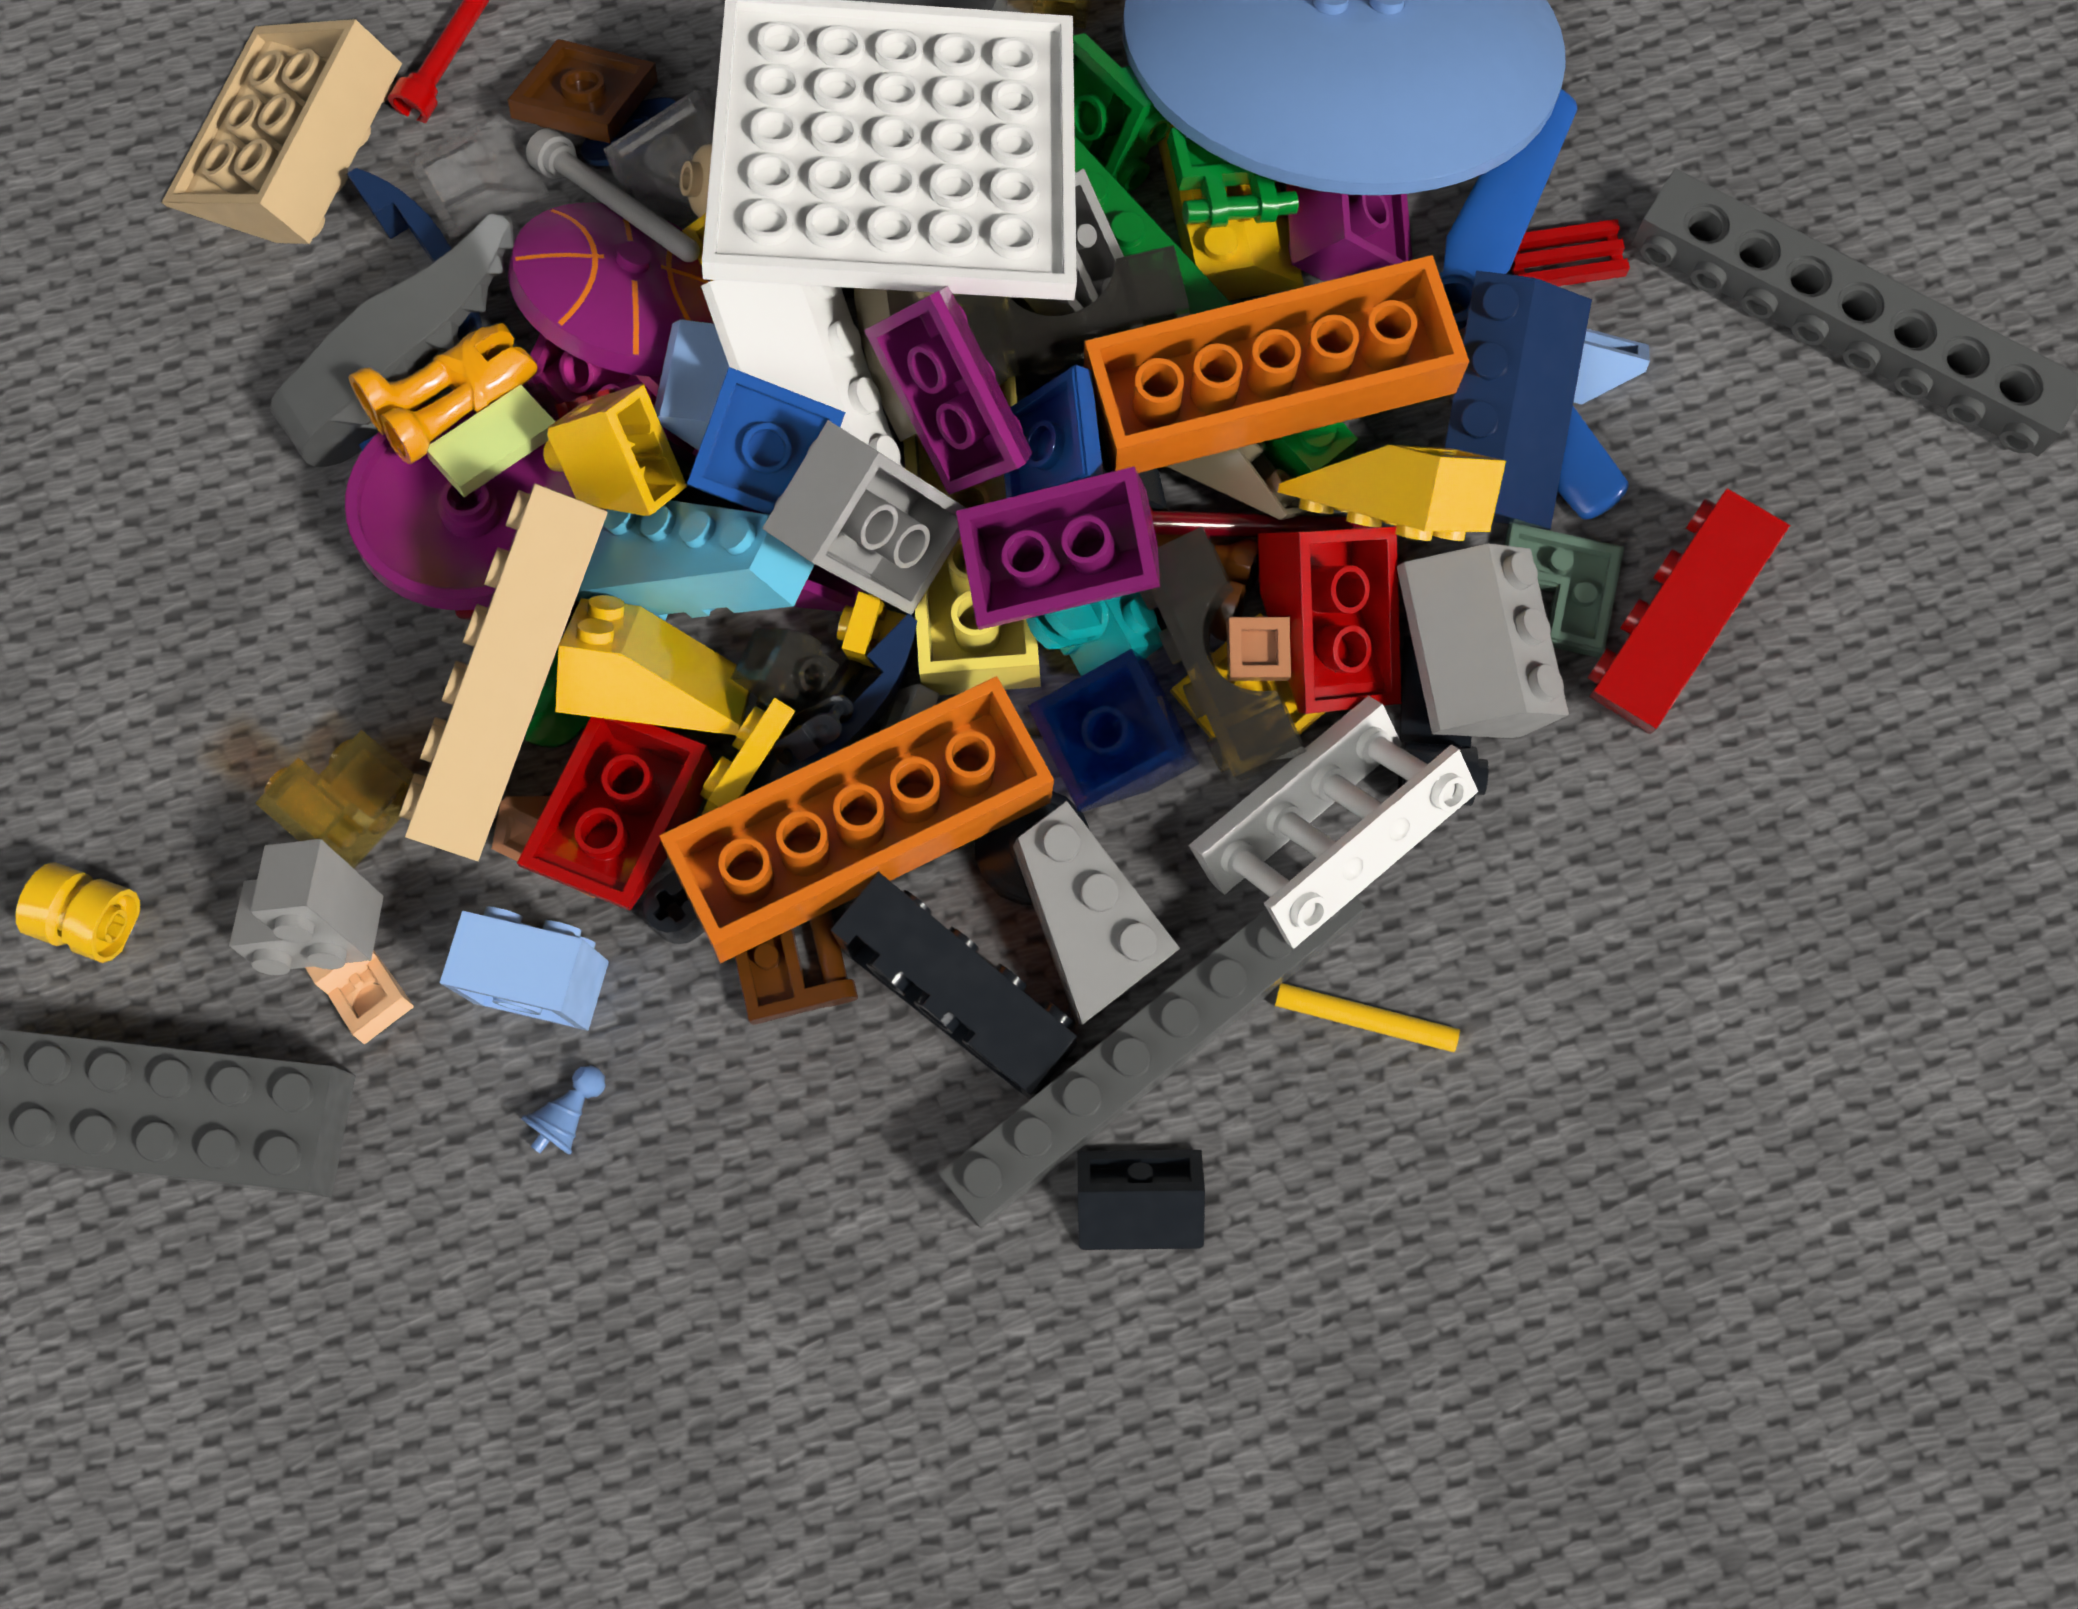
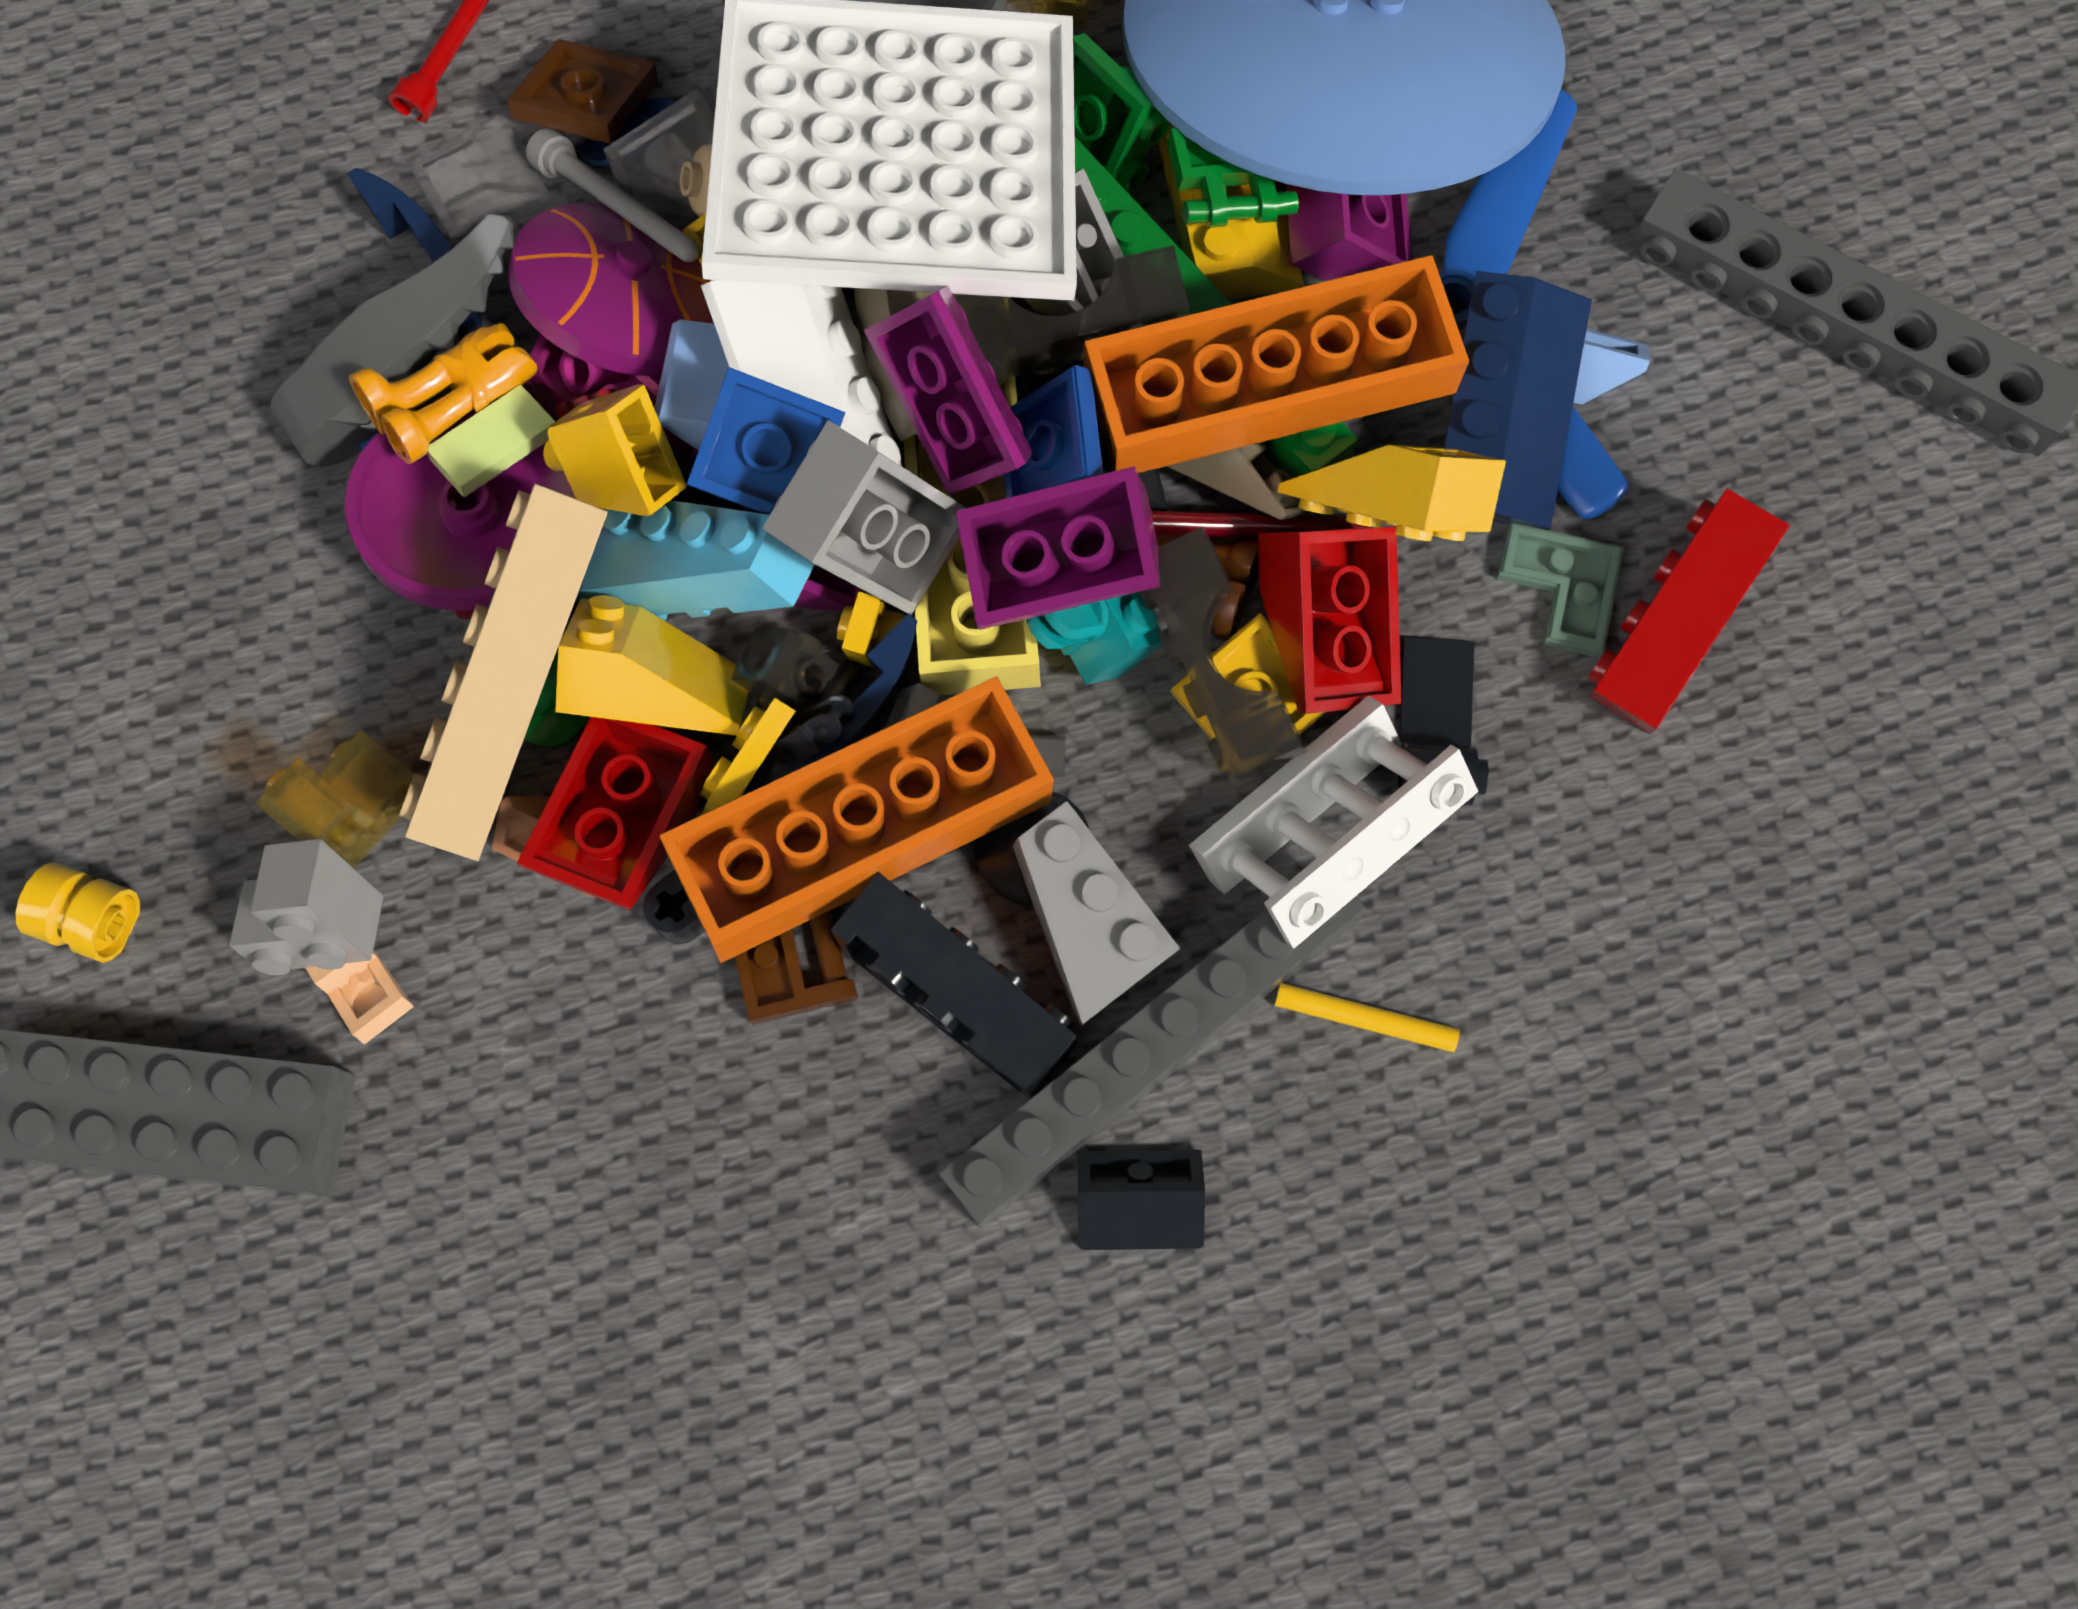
(285, 129): tan slope -> none
(525, 968): light blue brick -> none
(560, 1118): medium blue piece -> none
(1113, 733): clear blue slope -> none
(1258, 649): nougat tile -> none
(1482, 642): light grey slope -> none
(1573, 234): red tile -> none

